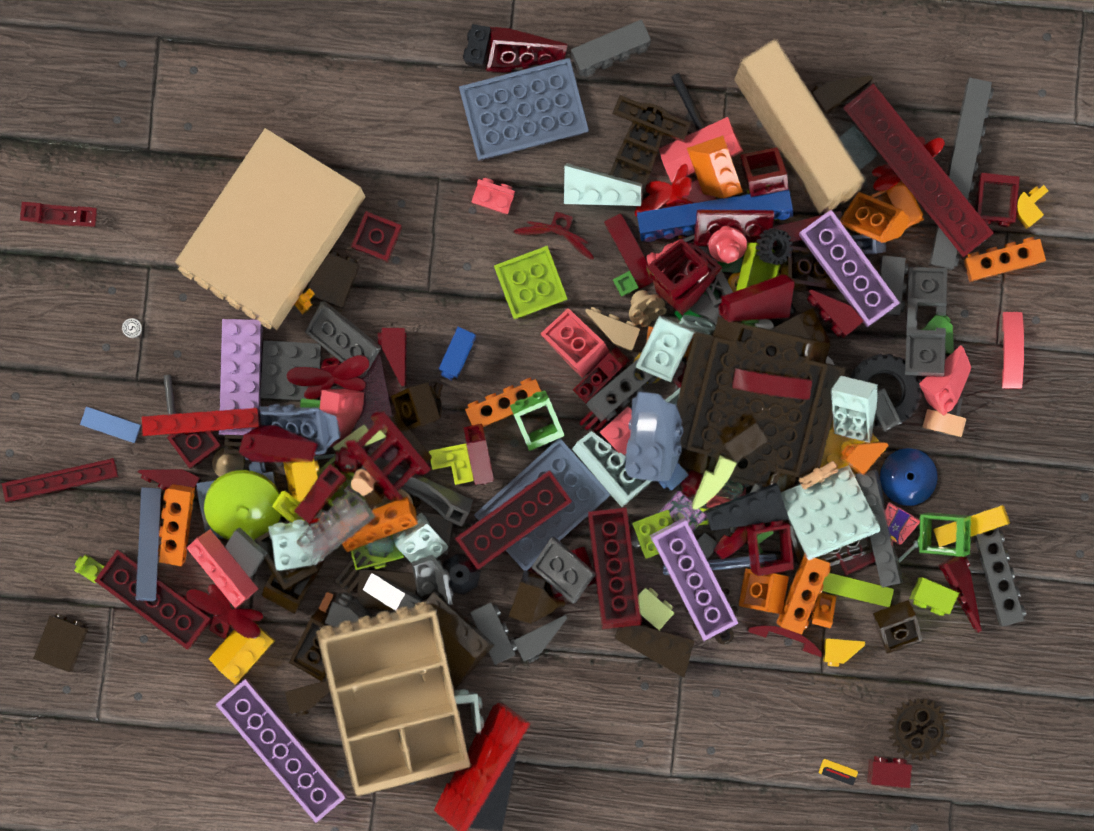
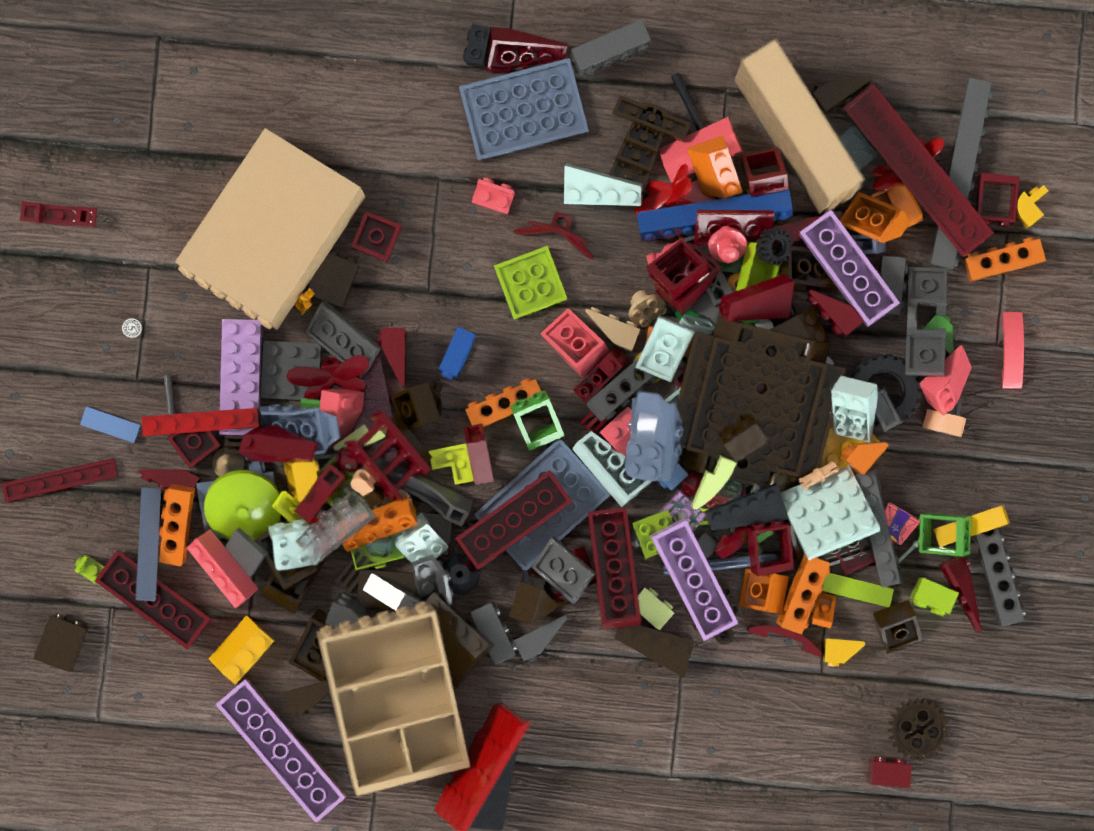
(217, 604): dark red piece -> none
(326, 601): dark orange tile -> none
(475, 701): light aqua bracket -> none
(625, 283): bright green plate -> none
(629, 249): dark red slope -> none
(772, 384): dark red slope -> none
(838, 772): sticker -> none
(894, 477): blue dish -> none

